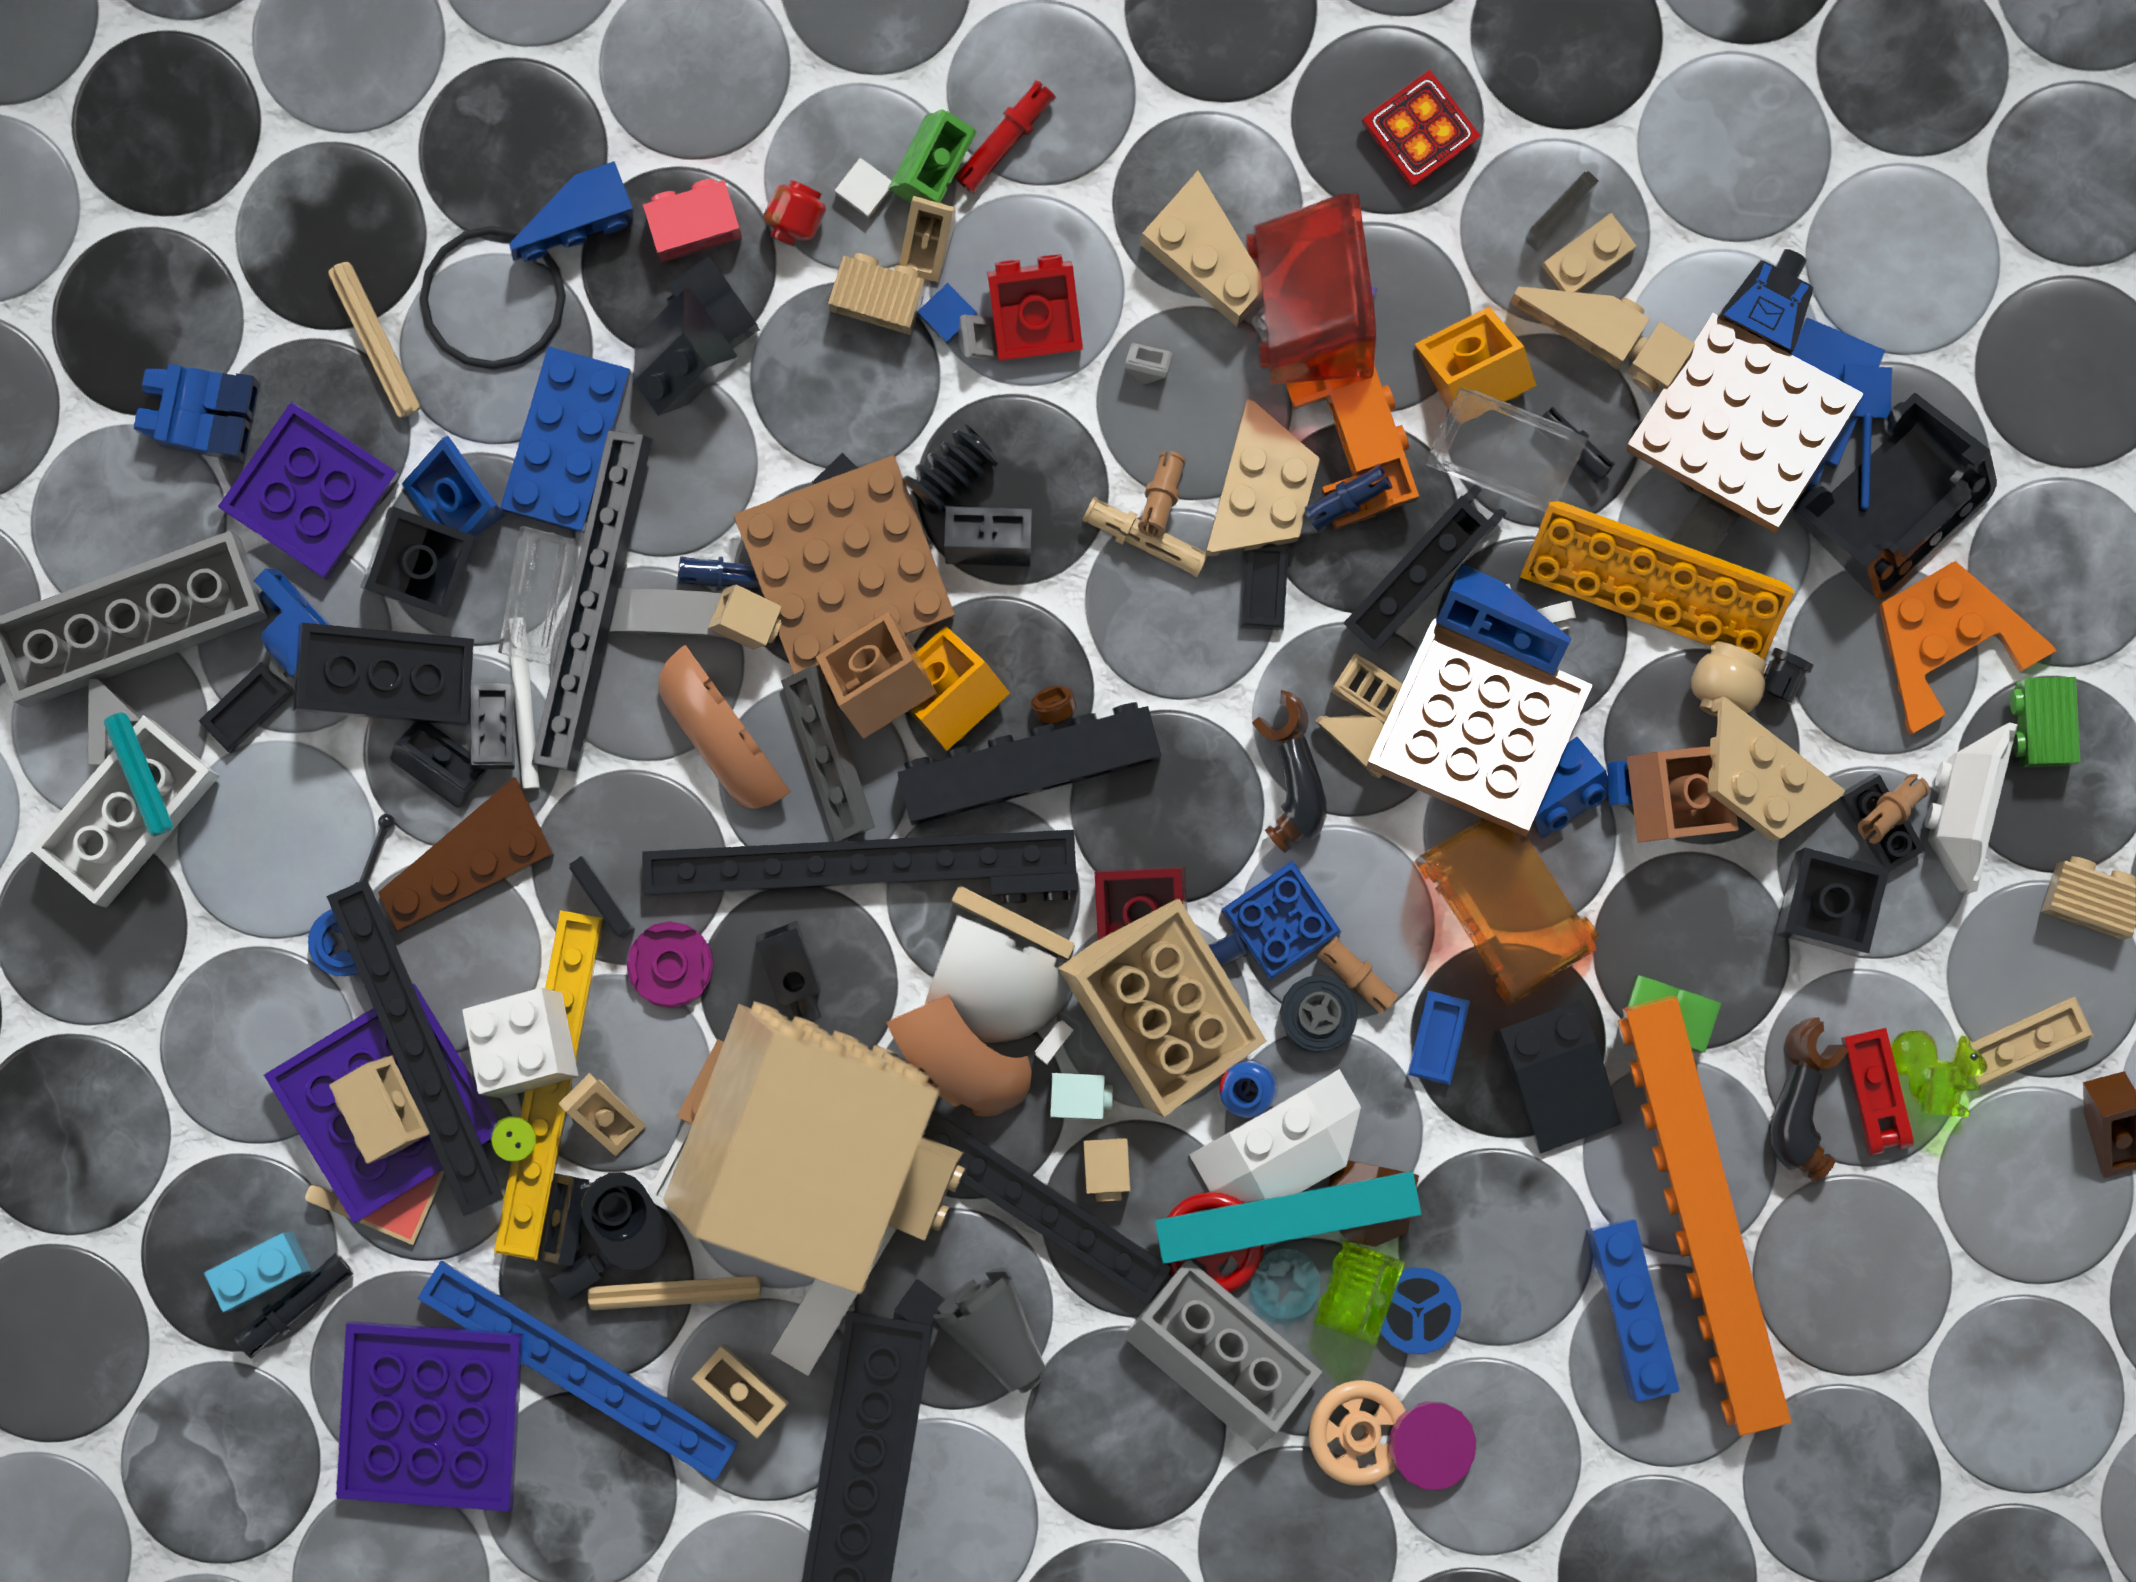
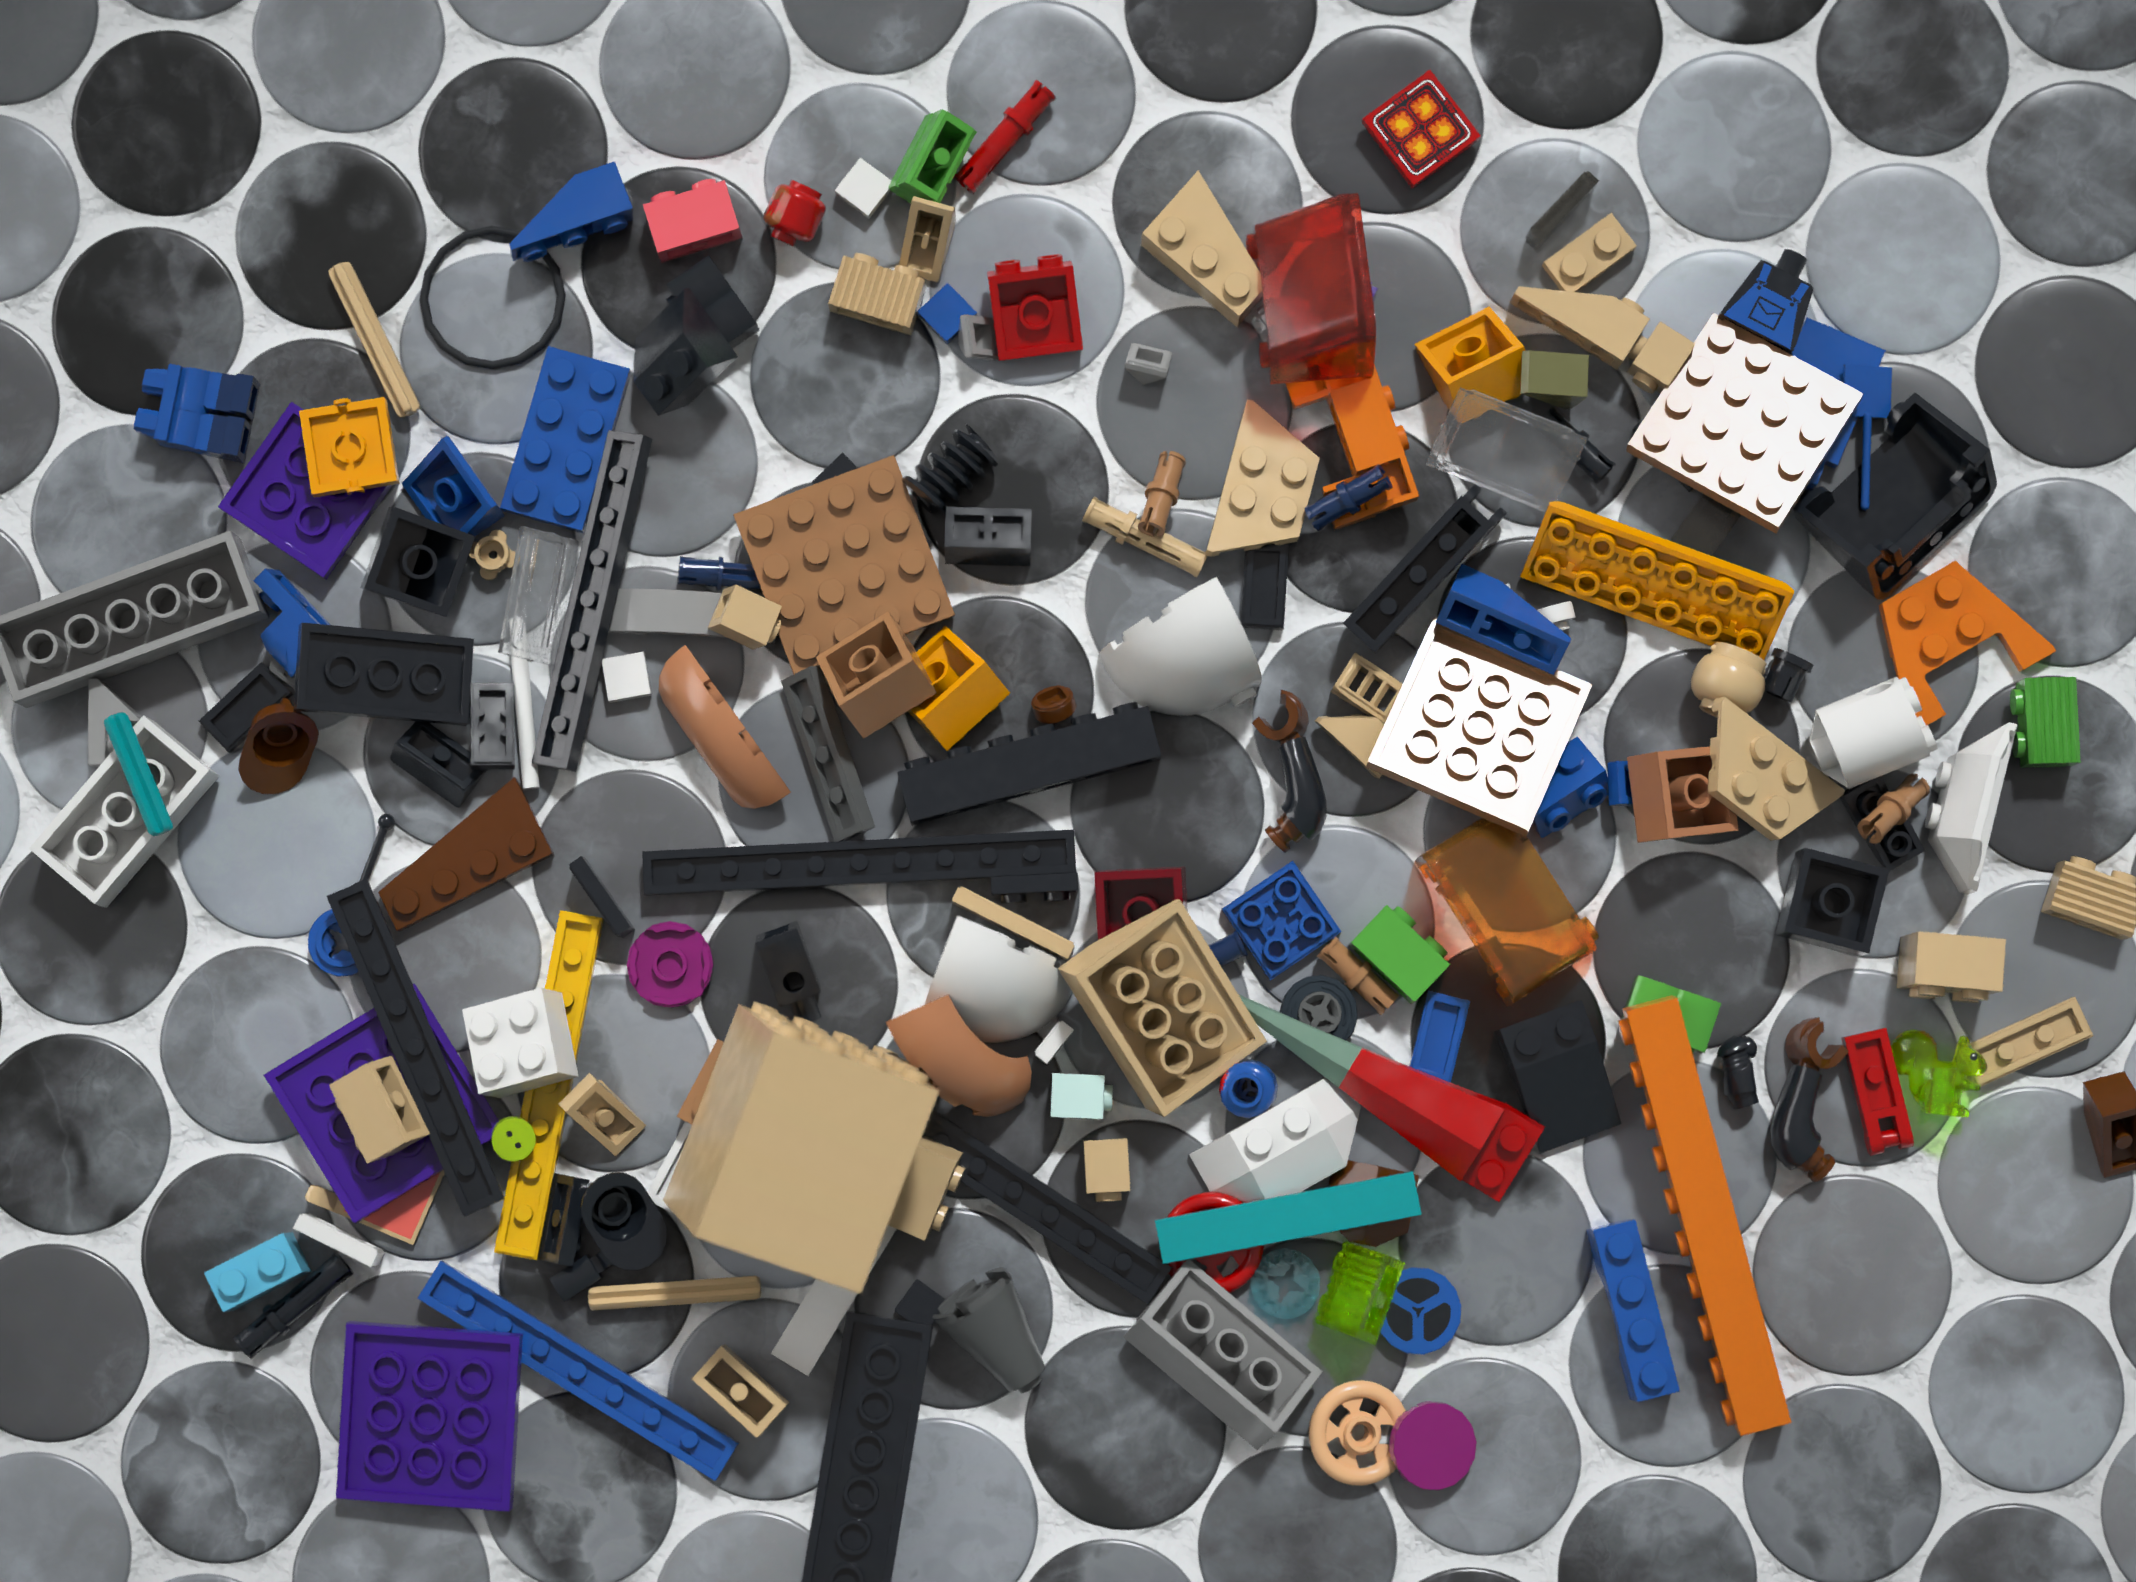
(277, 748): none -> reddish brown piece
(339, 1239): none -> white tile
(349, 446): none -> light orange plate
(494, 542): none -> tan plate
(626, 677): none -> white tile
(1188, 657): none -> white brick
(1400, 953): none -> bright green brick
(1453, 1126): none -> red plate
(1555, 377): none -> olive slope
(1739, 1072): none -> black arm
(1870, 733): none -> white cylinder
(1951, 964): none -> tan brick

